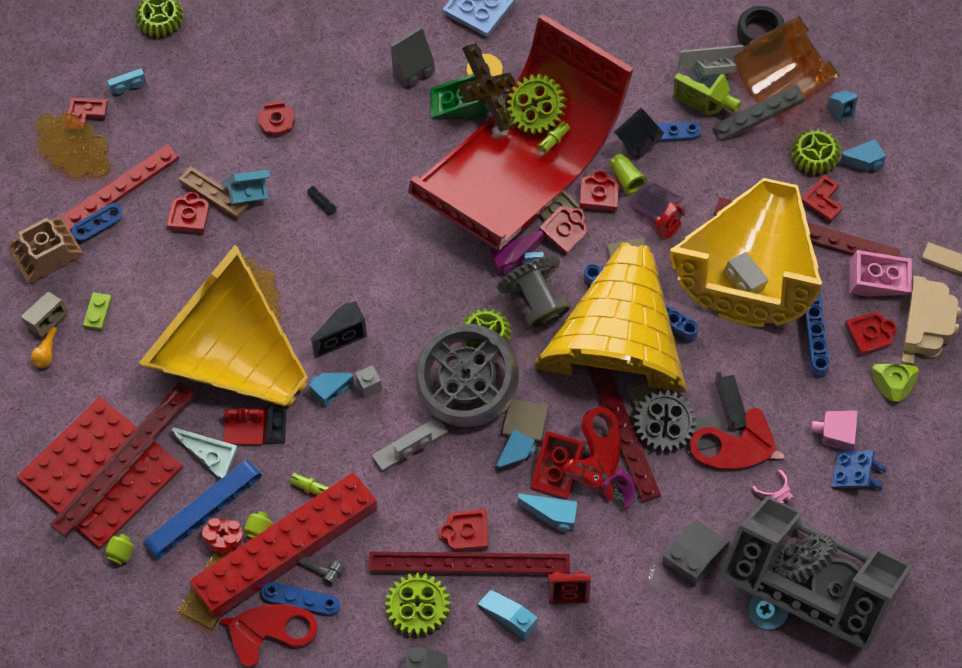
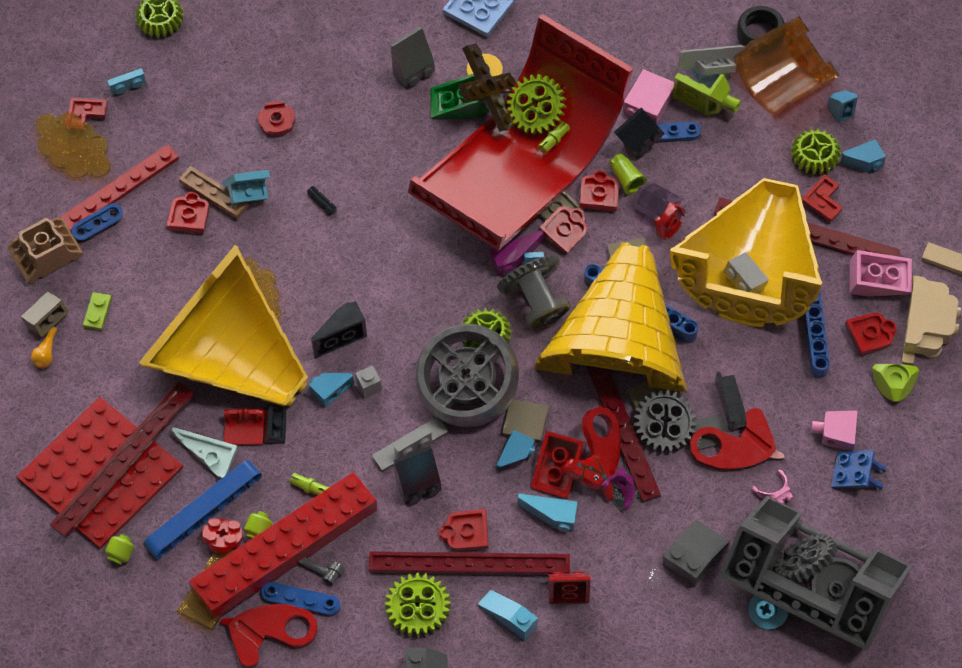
(417, 475): none -> black slope
(650, 93): none -> bright pink brick
(759, 112): dark grey plate -> none

